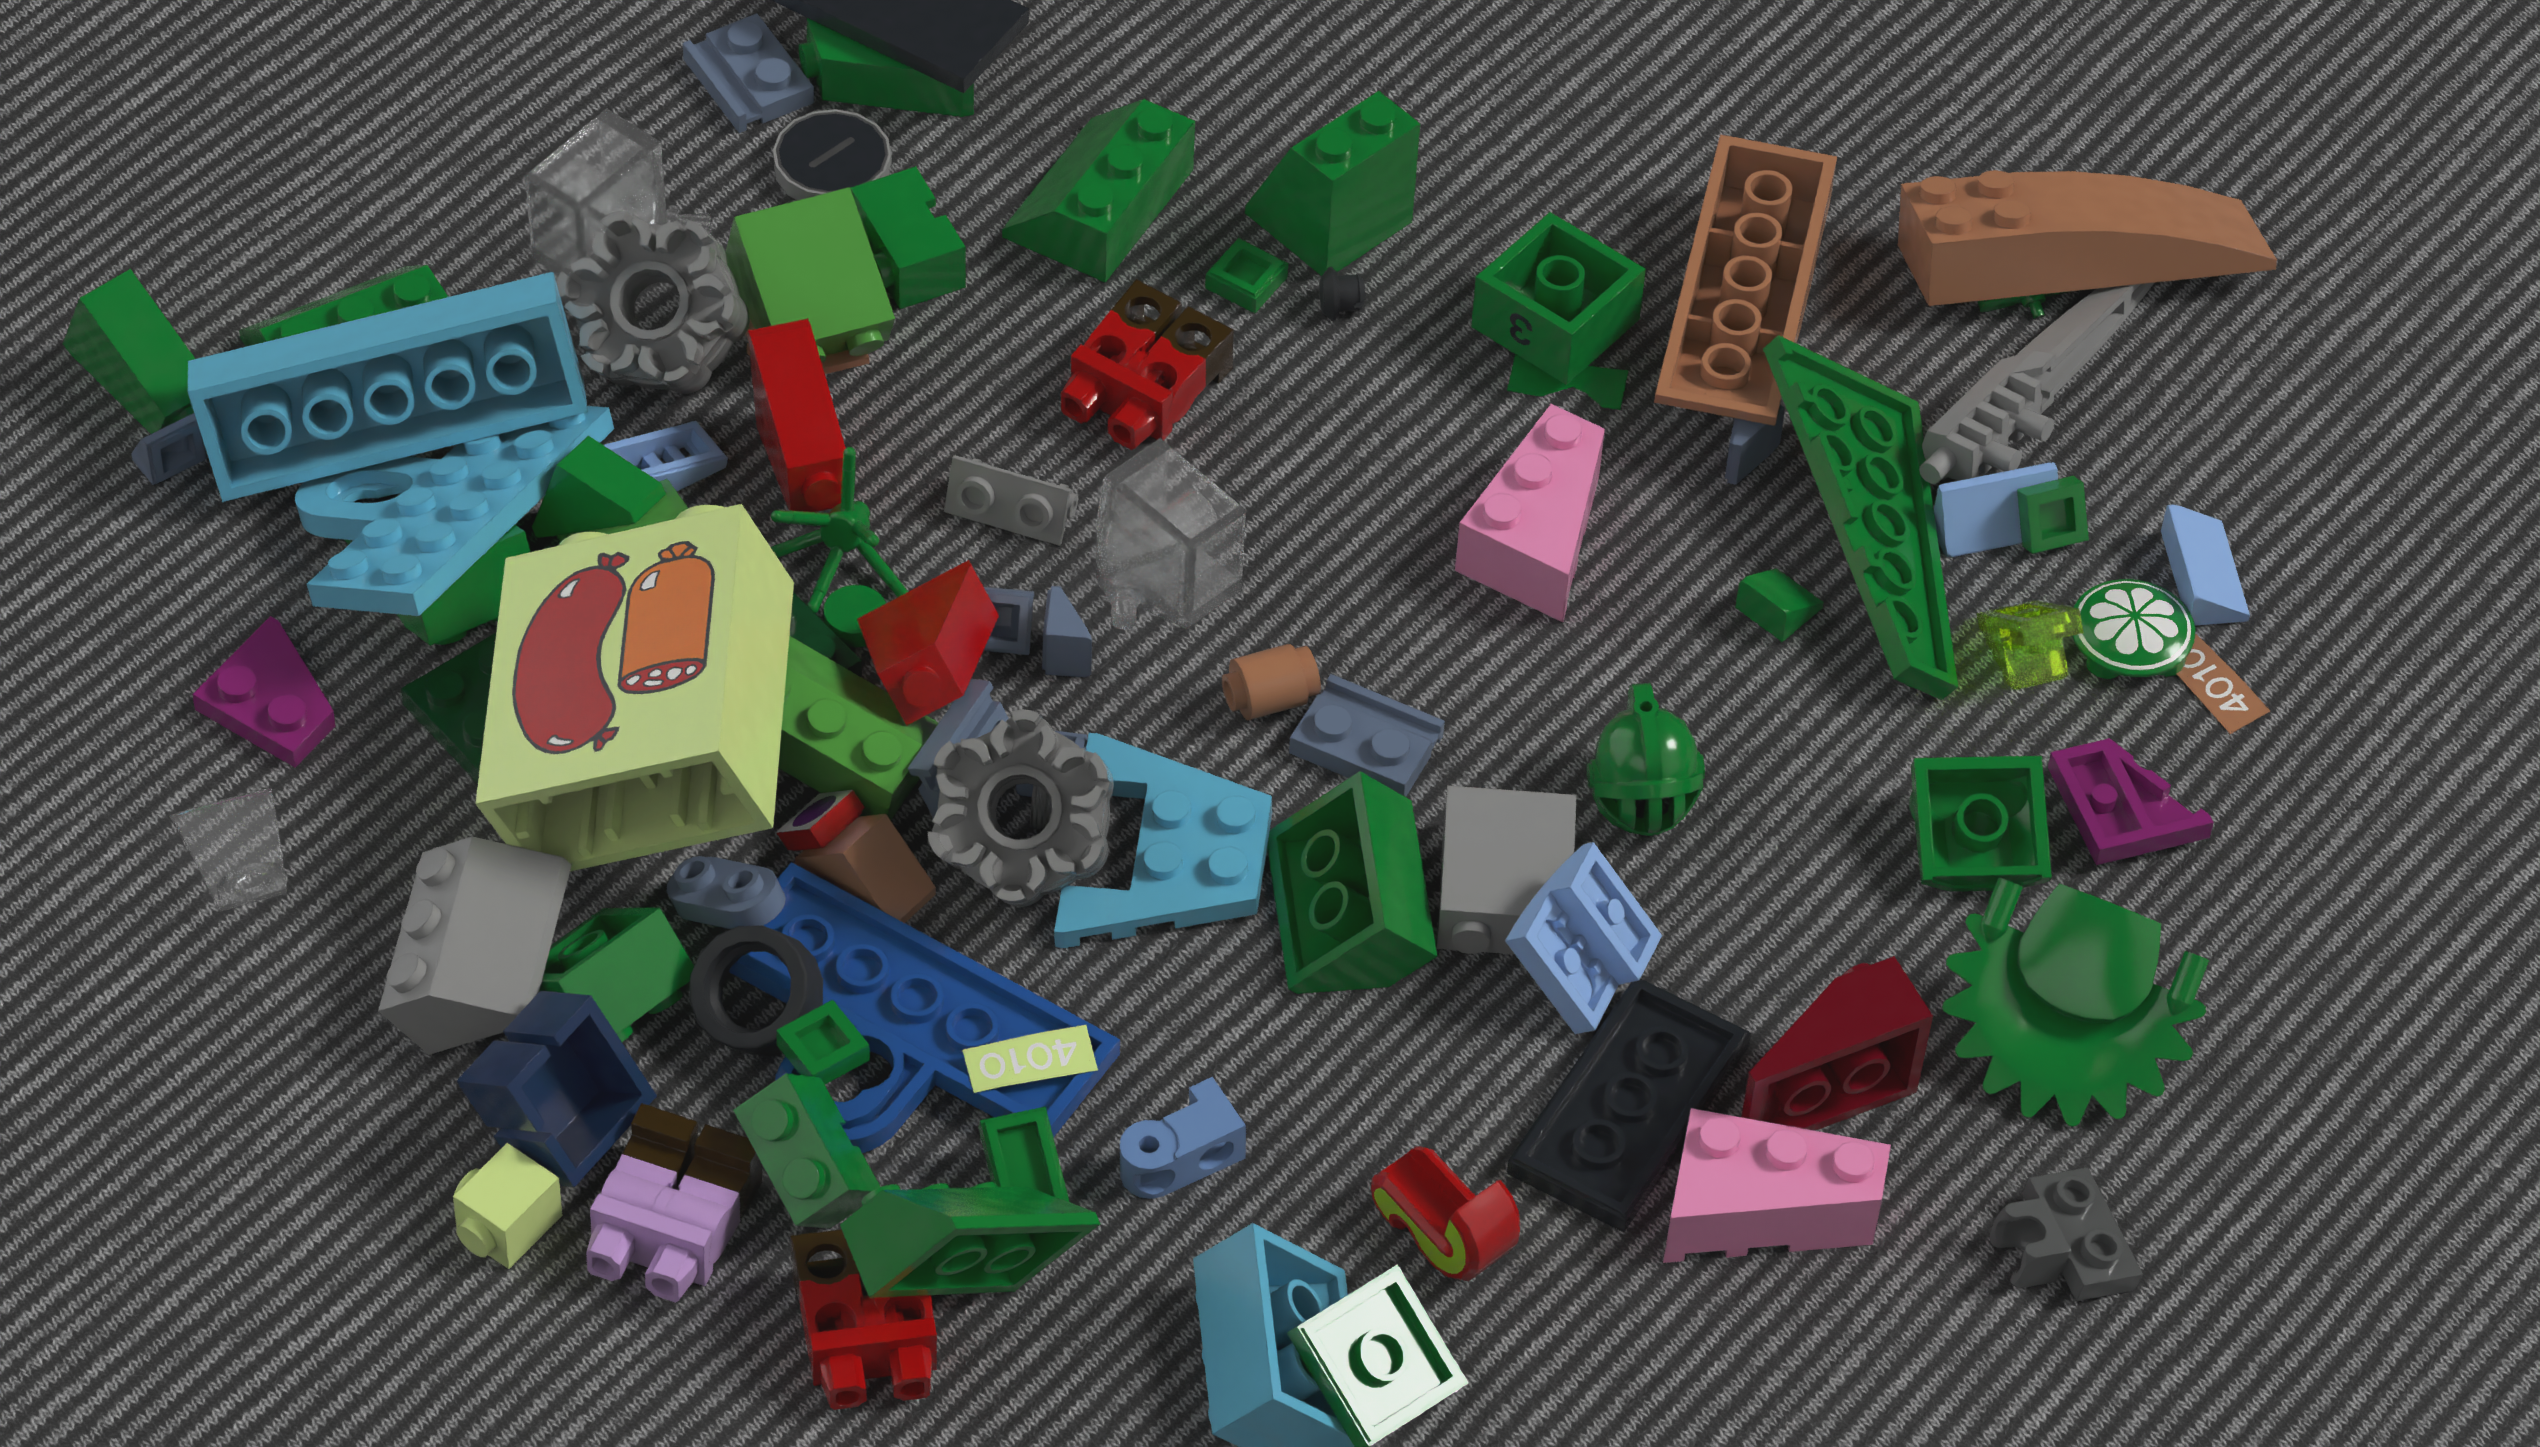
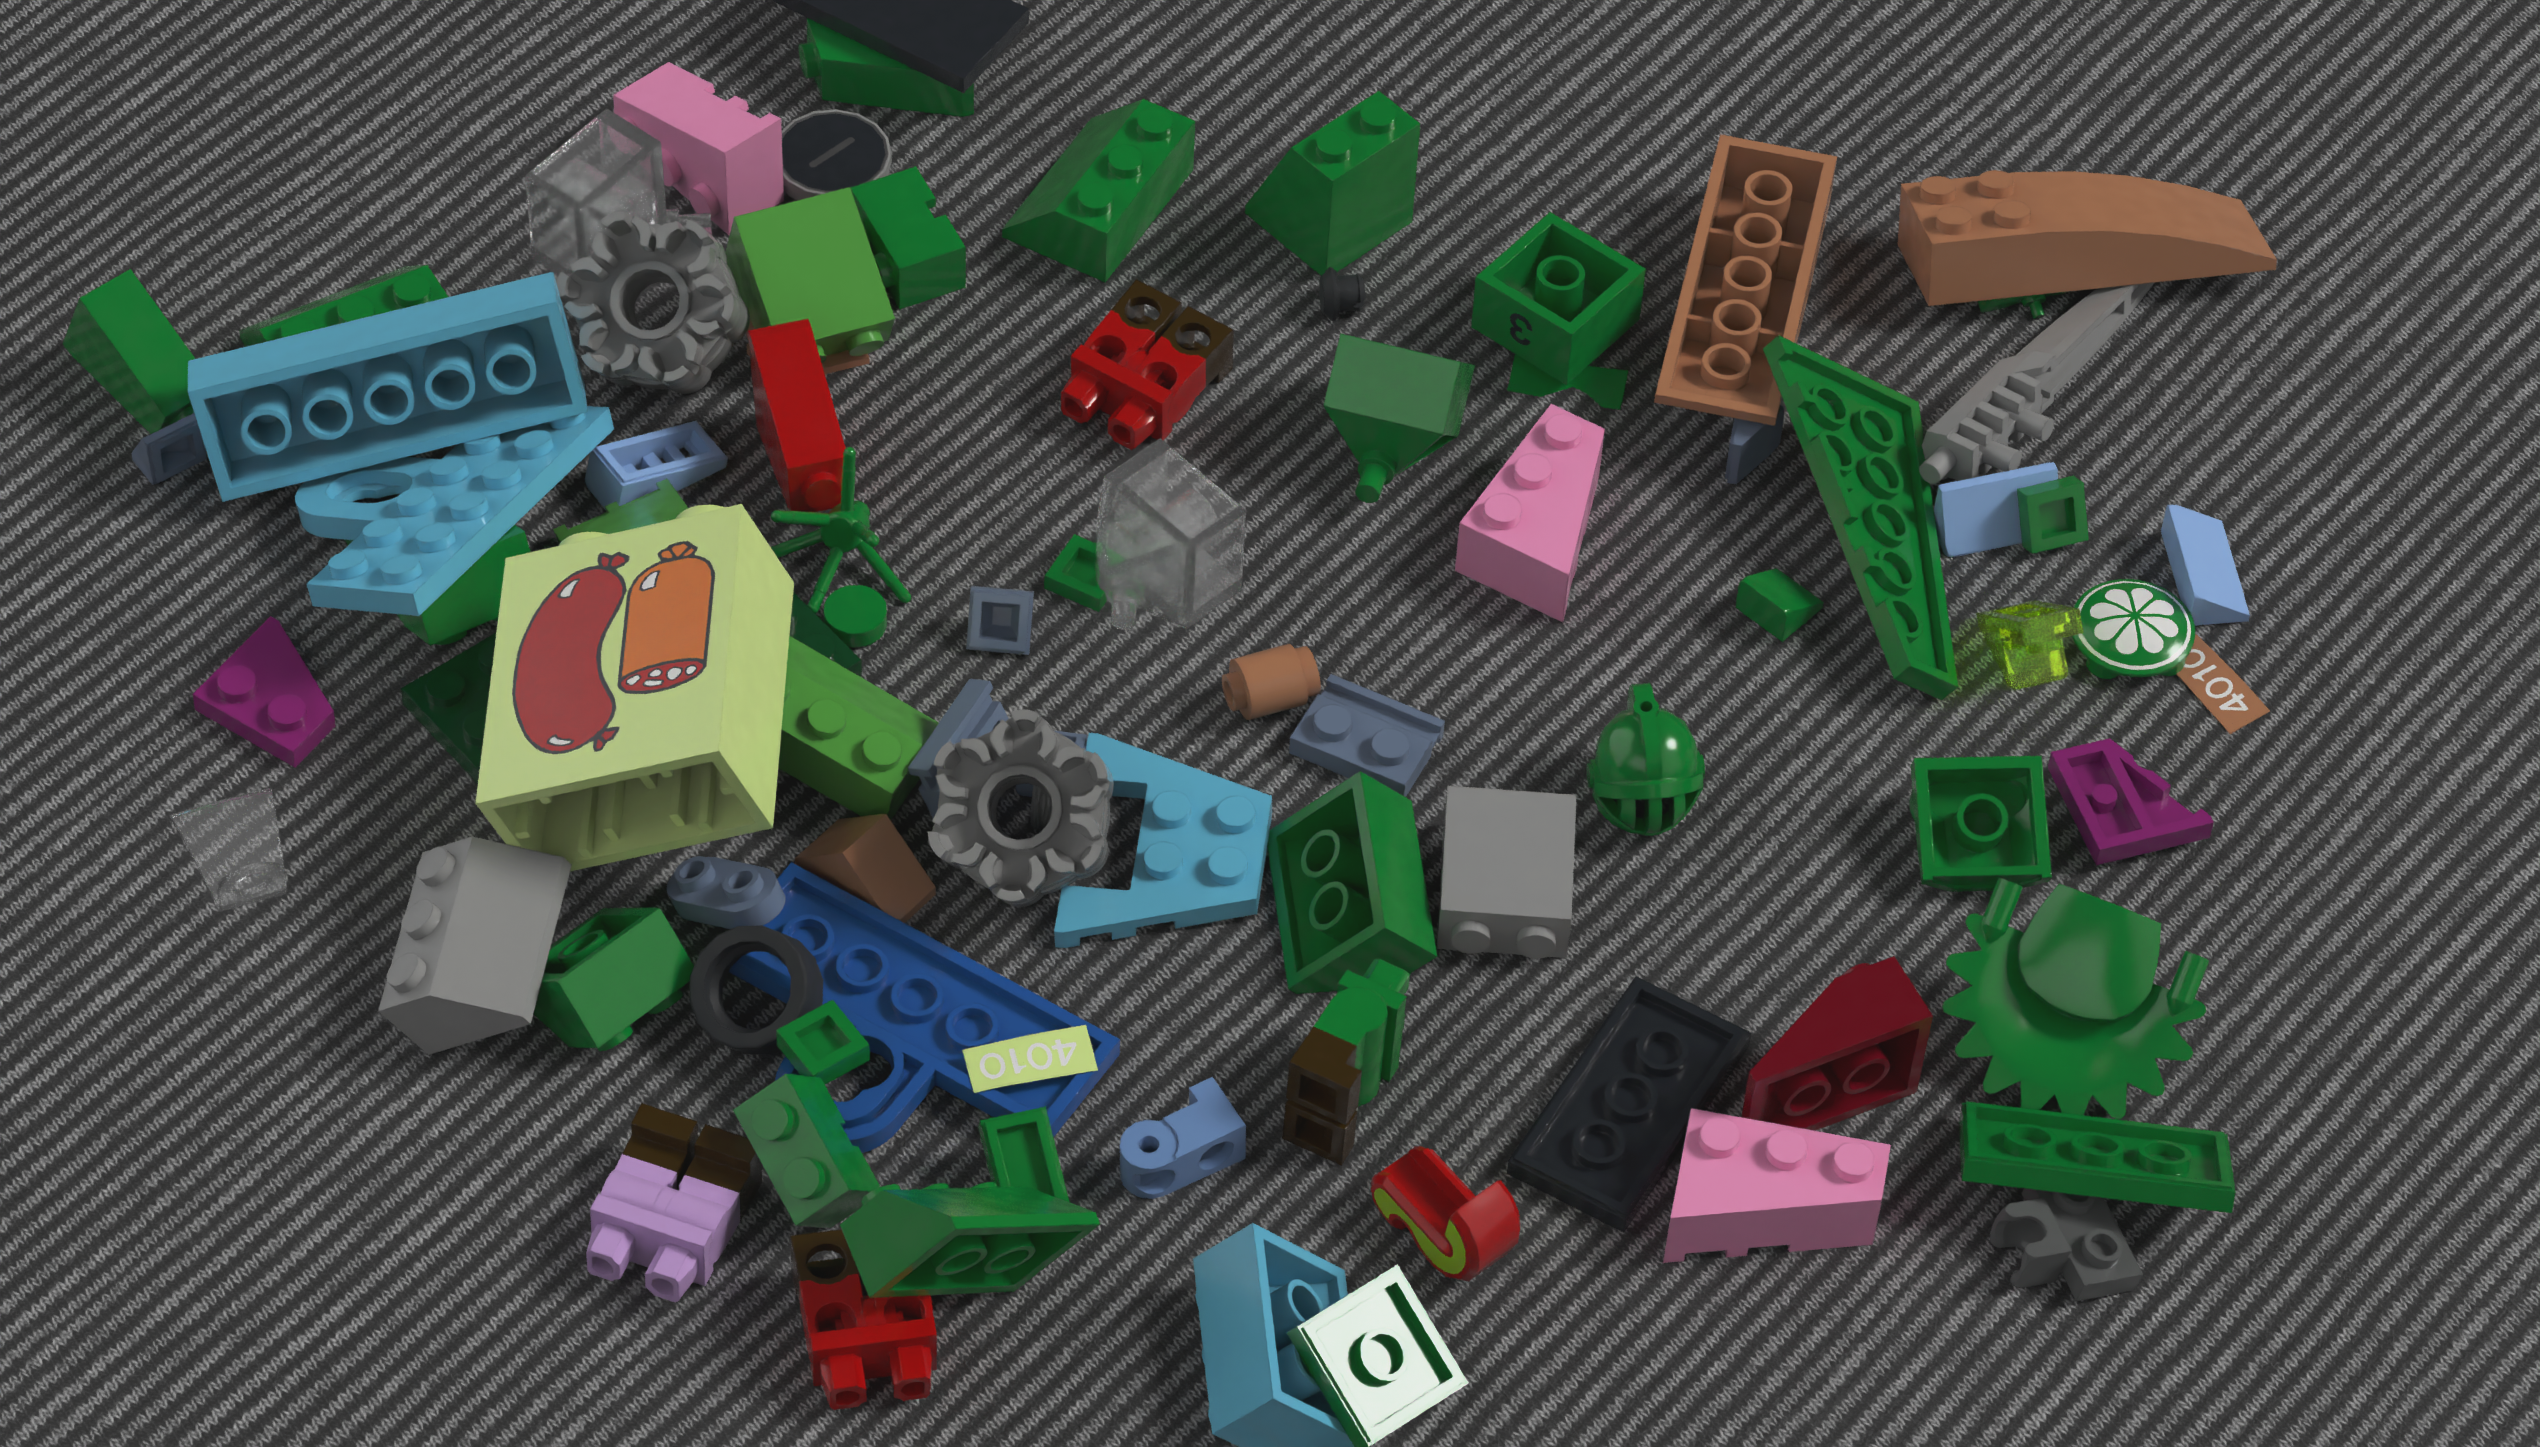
(506, 1206): yellowish green brick -> none
(558, 1085): dark blue piece -> none
(594, 492): green slope -> none
(709, 146): none -> bright pink wedge
(748, 73): sand blue plate -> none
(821, 820): red tile -> none
(930, 640): red slope -> none
(1009, 500): light grey hinge -> none
(1065, 638): sand blue slope -> none
(1075, 575): none -> green tile
(1246, 275): green tile -> none
(1344, 1059): none -> hips
(1393, 407): none -> green piece
(1583, 938): light blue slope -> none
(2096, 1157): none -> green tile

